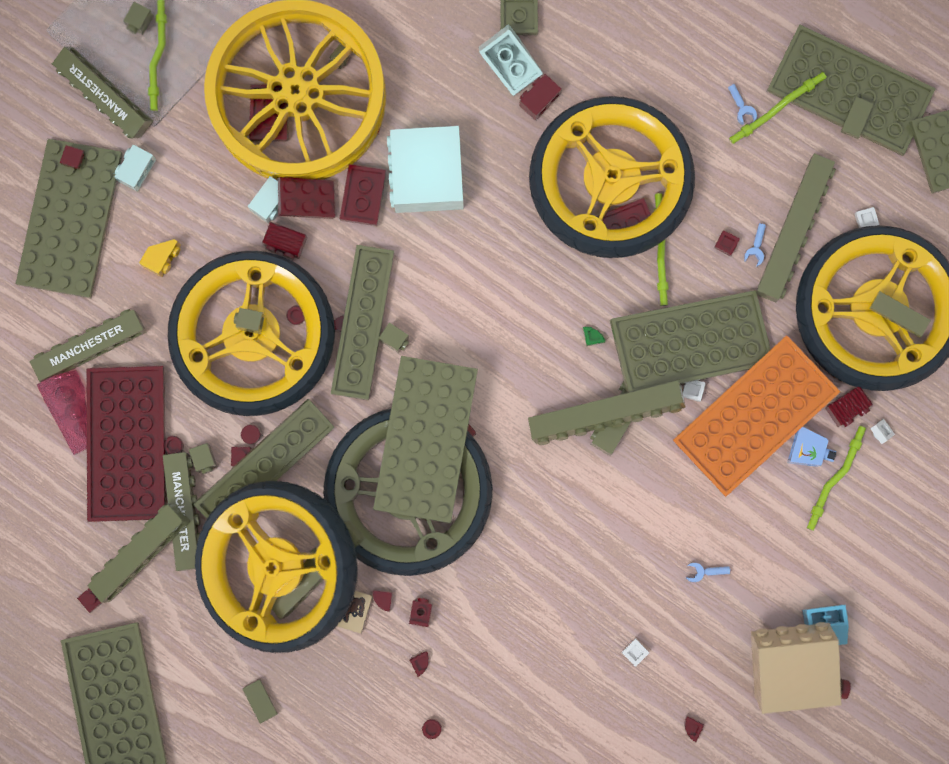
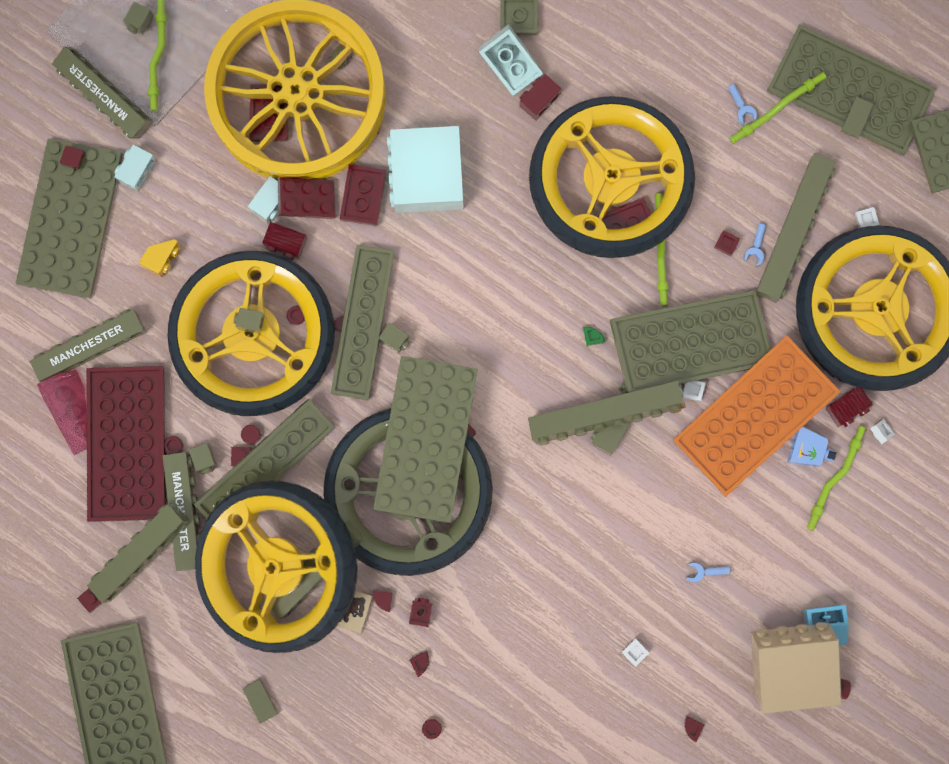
(899, 314): olive tile -> none

